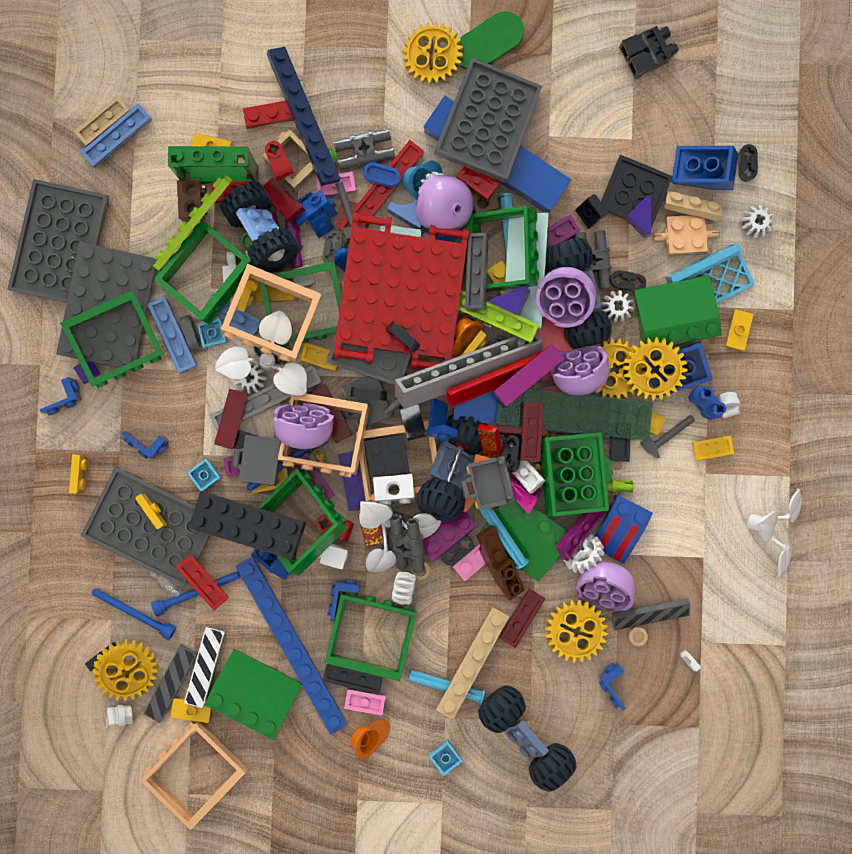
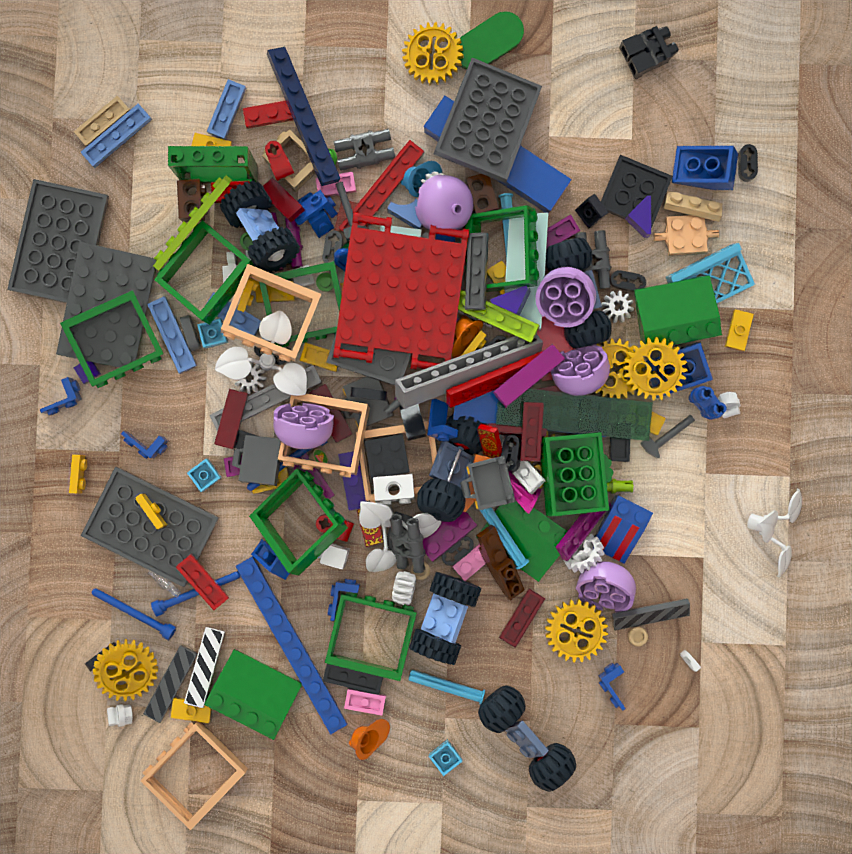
(226, 109): none -> medium blue plate
(247, 525): black plate -> none
(324, 282): none -> bright green plate
(382, 175): blue tile -> none
(403, 337): black beam -> none
(444, 618): none -> plate
(472, 663): tan plate -> none
(478, 182): red plate -> none
(713, 448): yellow plate -> none
(764, 218): white gear -> none

